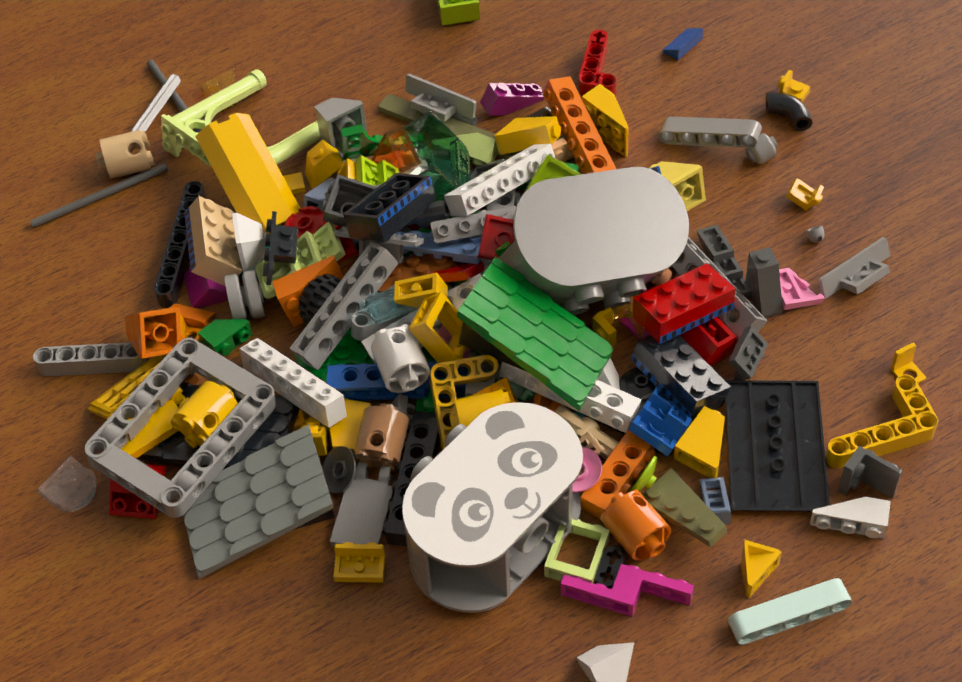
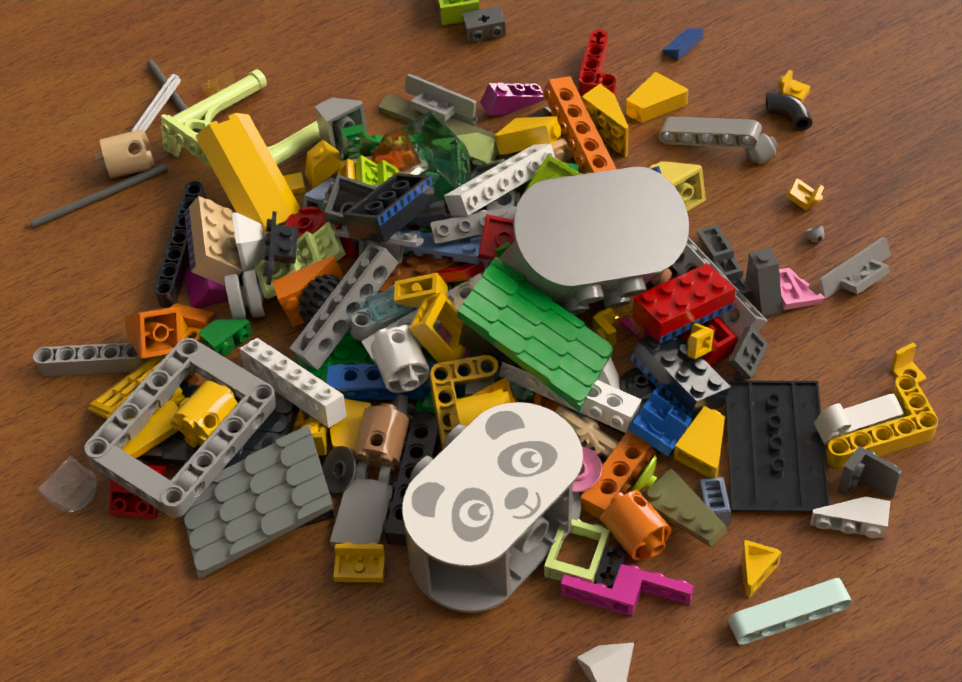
(484, 24): none -> dark grey brick
(656, 97): none -> yellow slope
(699, 341): none -> yellow bracket
(836, 421): none -> white beam

